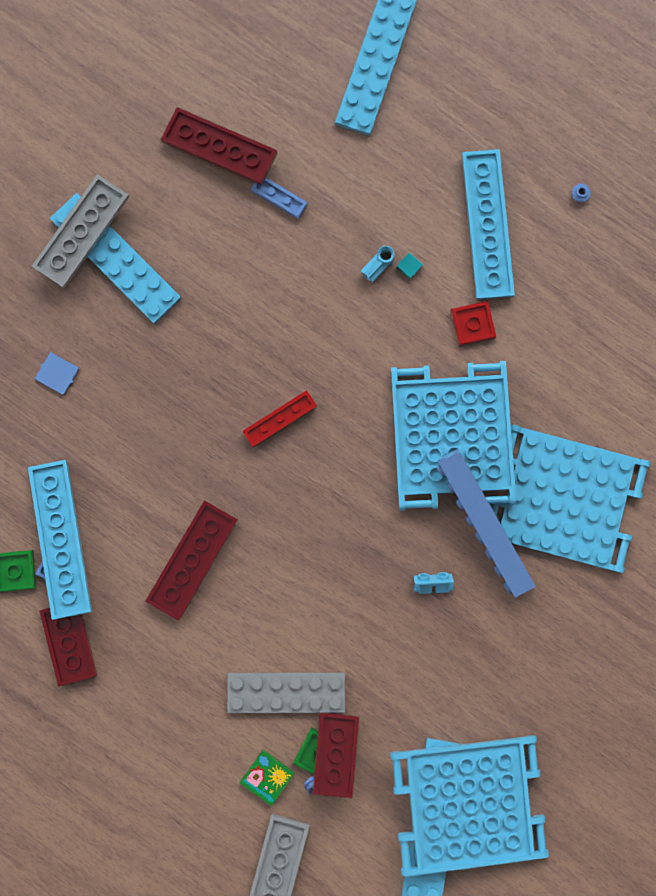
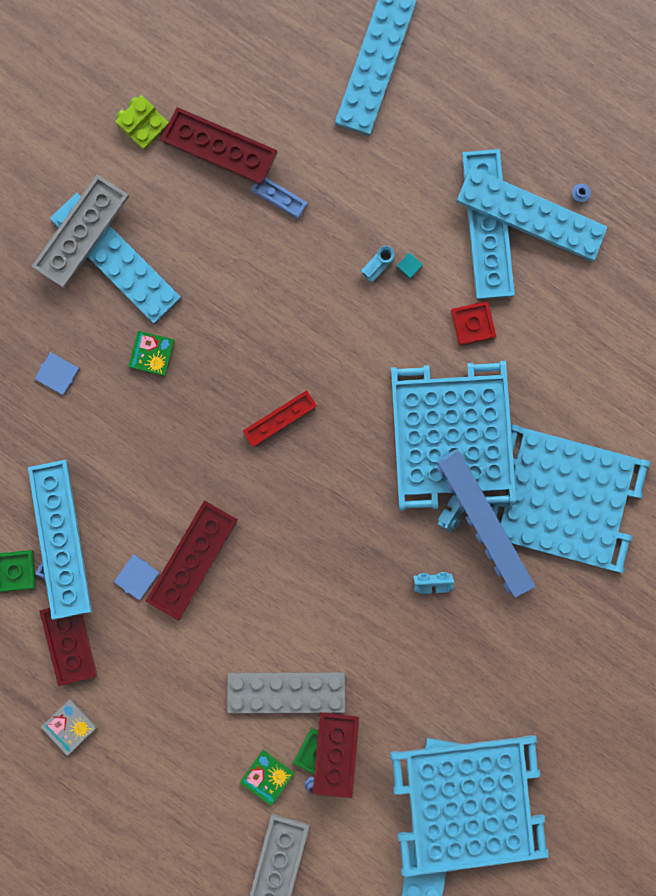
(69, 727): none -> light grey tile
(136, 577): none -> medium blue piece
(141, 122): none -> lime plate
(151, 353): none -> green tile
(448, 518): none -> medium azure hinge
(531, 214): none -> medium azure plate

